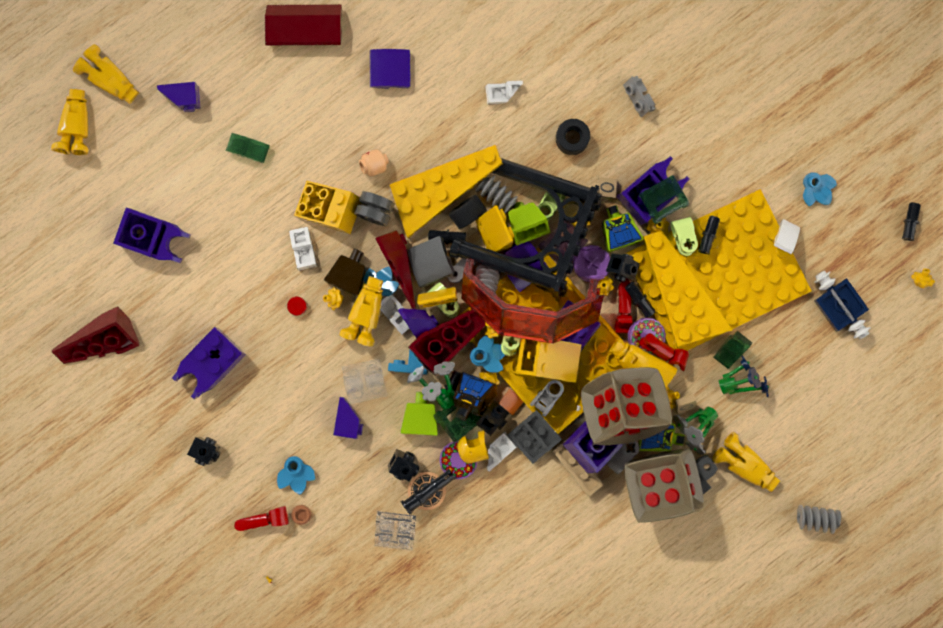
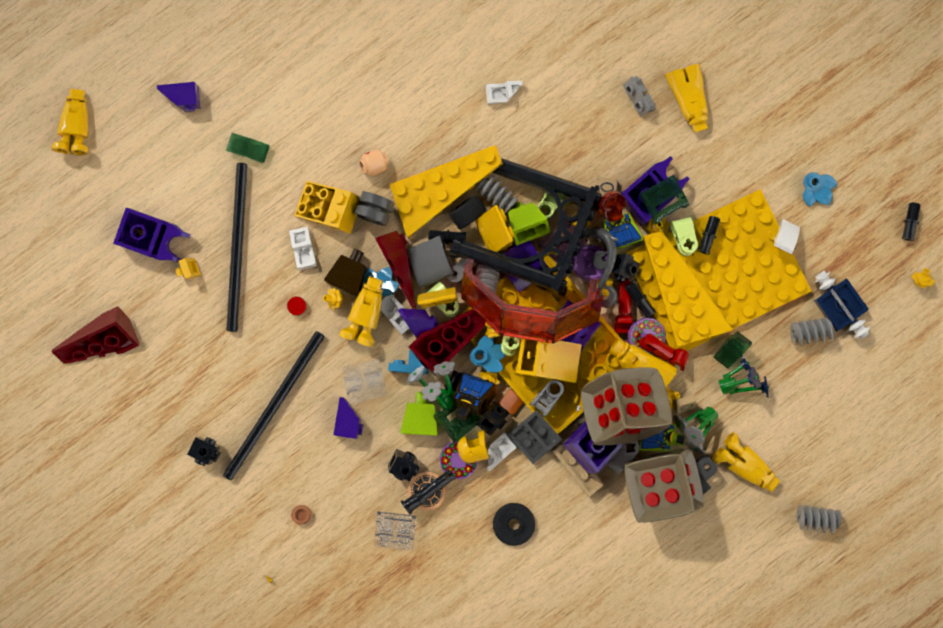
(107, 76): yellow piece -> none
(188, 268): none -> yellow tile
(204, 366): dark purple brick -> none
(236, 248): none -> black axle
(273, 405): none -> black axle
(275, 517): red piece -> none
(295, 478): dark azure plate -> none
(303, 25): dark red slope -> none
(389, 68): dark purple slope -> none
(525, 529): none -> black wheel
(581, 128): black tyre -> none
(608, 265): none -> dark grey plant
(612, 205): none -> clear red hair
(690, 95): none -> yellow piece
(811, 329): none -> light grey piece

